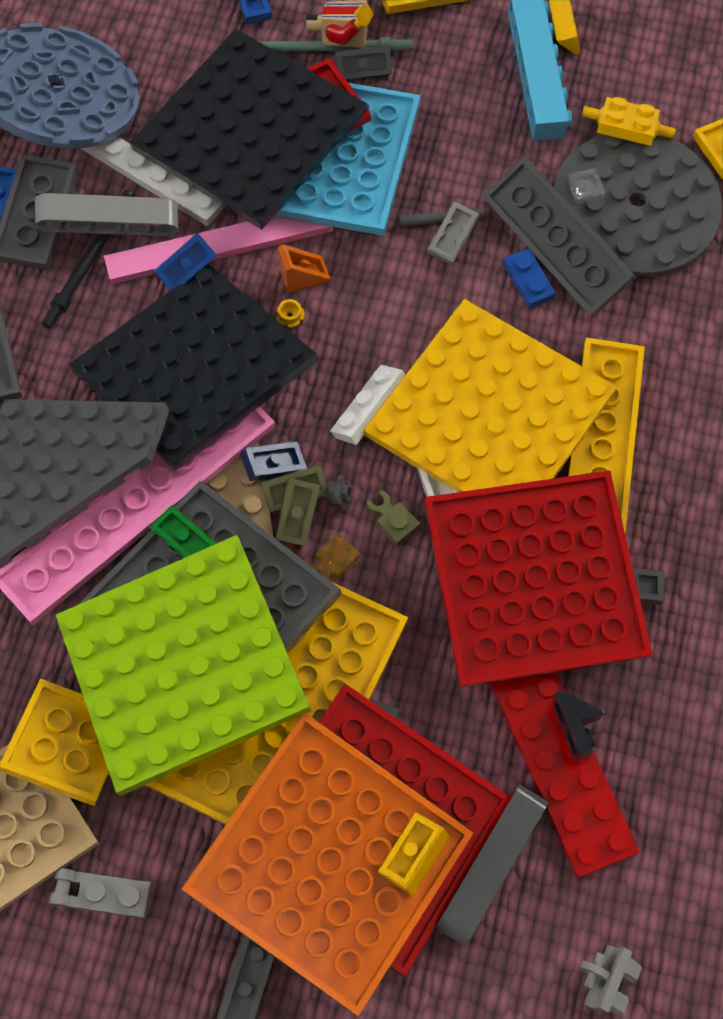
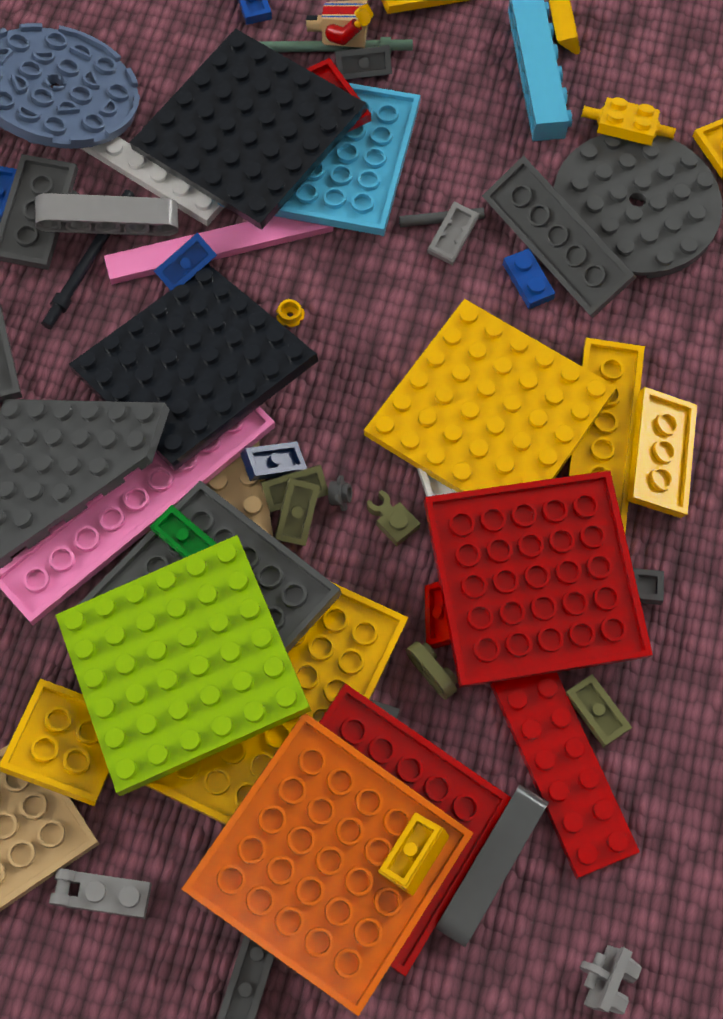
(301, 268): orange slope -> none
(335, 557): clear yellow plate -> none
(366, 404): white plate -> none
(435, 618): none -> red plate
(439, 678): none -> olive plate
(572, 716): black slope -> none
(585, 185): clear plate -> none
(598, 711): none -> olive plate
(662, 453): none -> yellow plate

